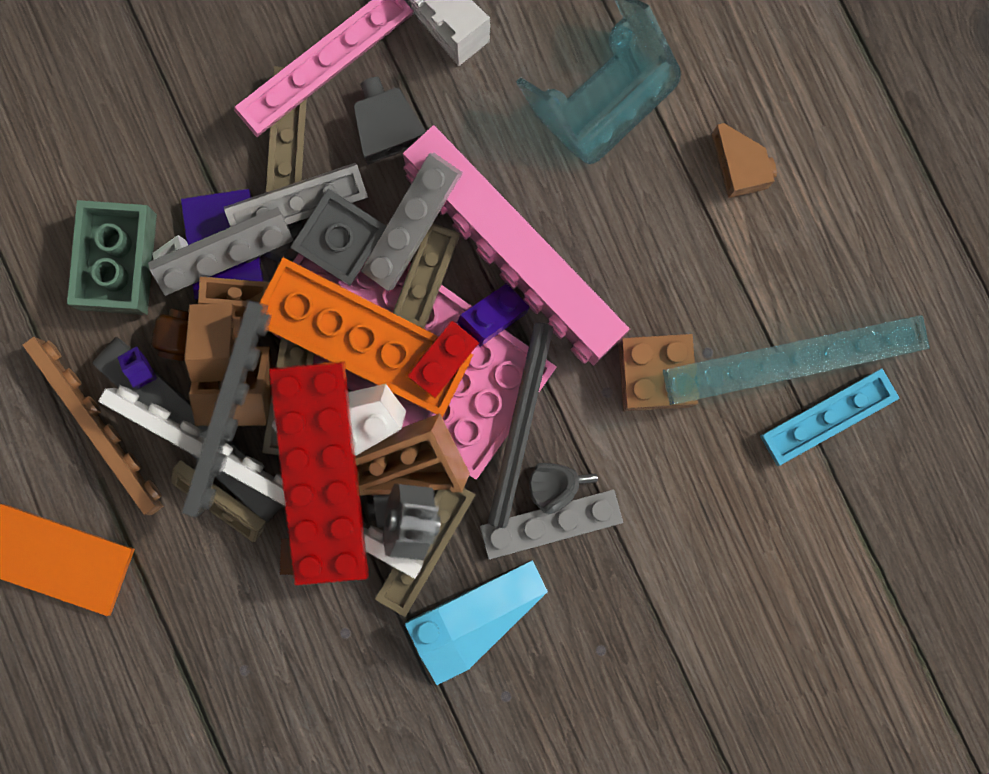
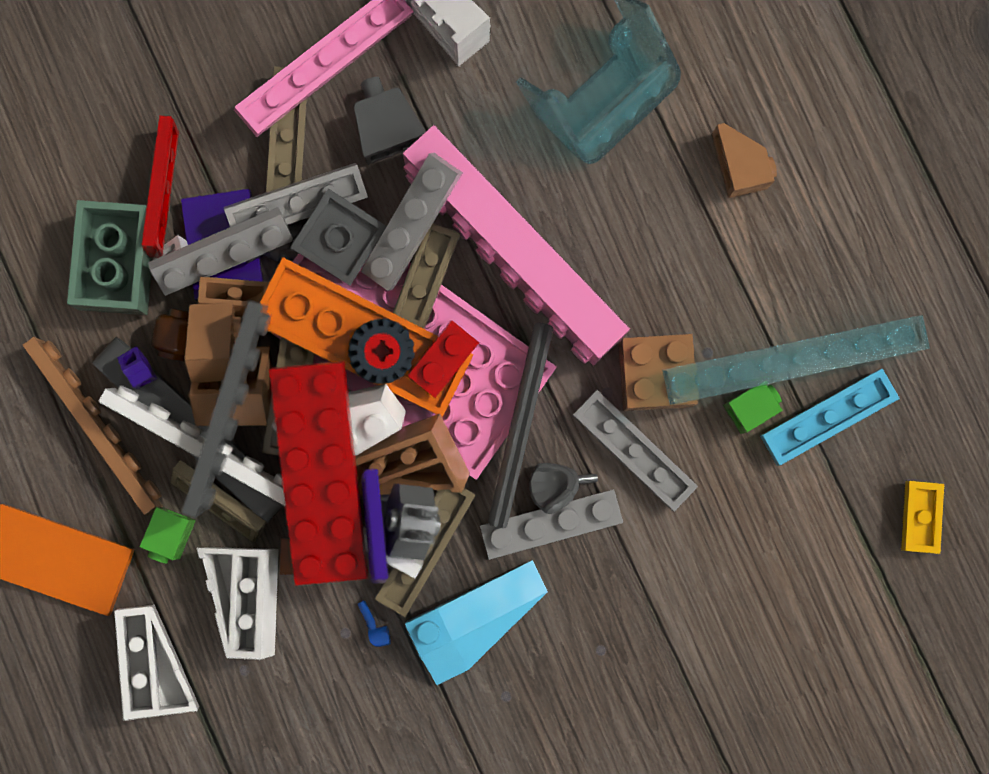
(149, 666): none -> white wedge
(160, 187): none -> red tile
(167, 535): none -> bright green brick
(244, 597): none -> white wedge
(372, 363): none -> black wheel
(374, 526): none -> dark purple tile
(377, 636): none -> blue hand
(493, 314): dark purple plate -> none
(635, 451): none -> light grey plate
(753, 407): none -> bright green brick
(922, 517): none -> yellow plate

